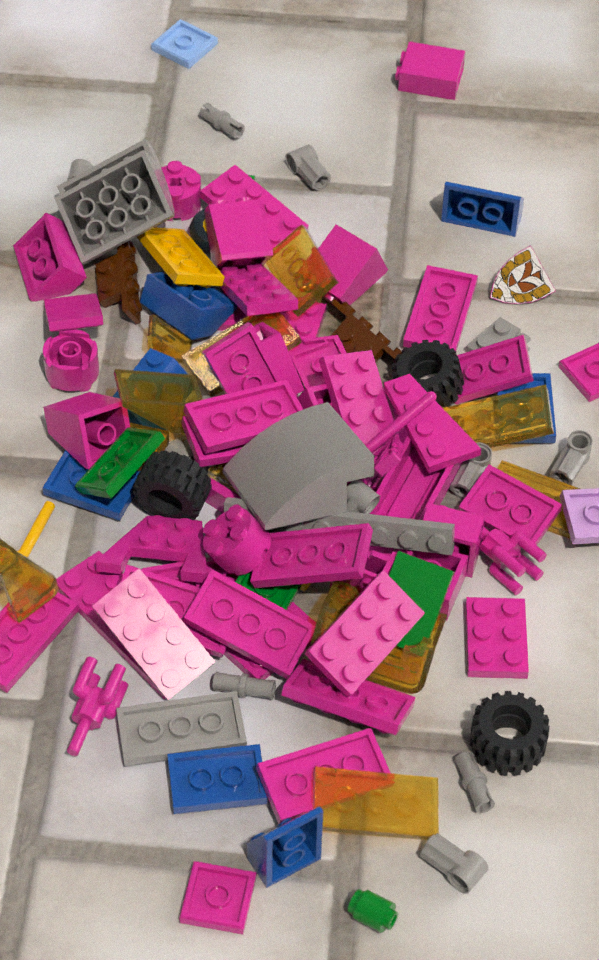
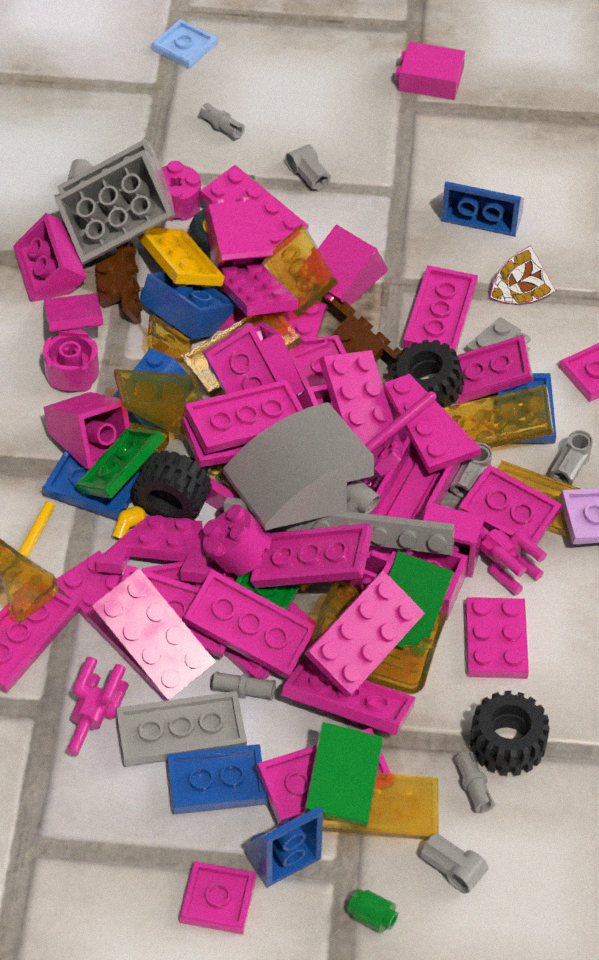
(128, 519): none -> yellow arm
(344, 774): none -> green tile

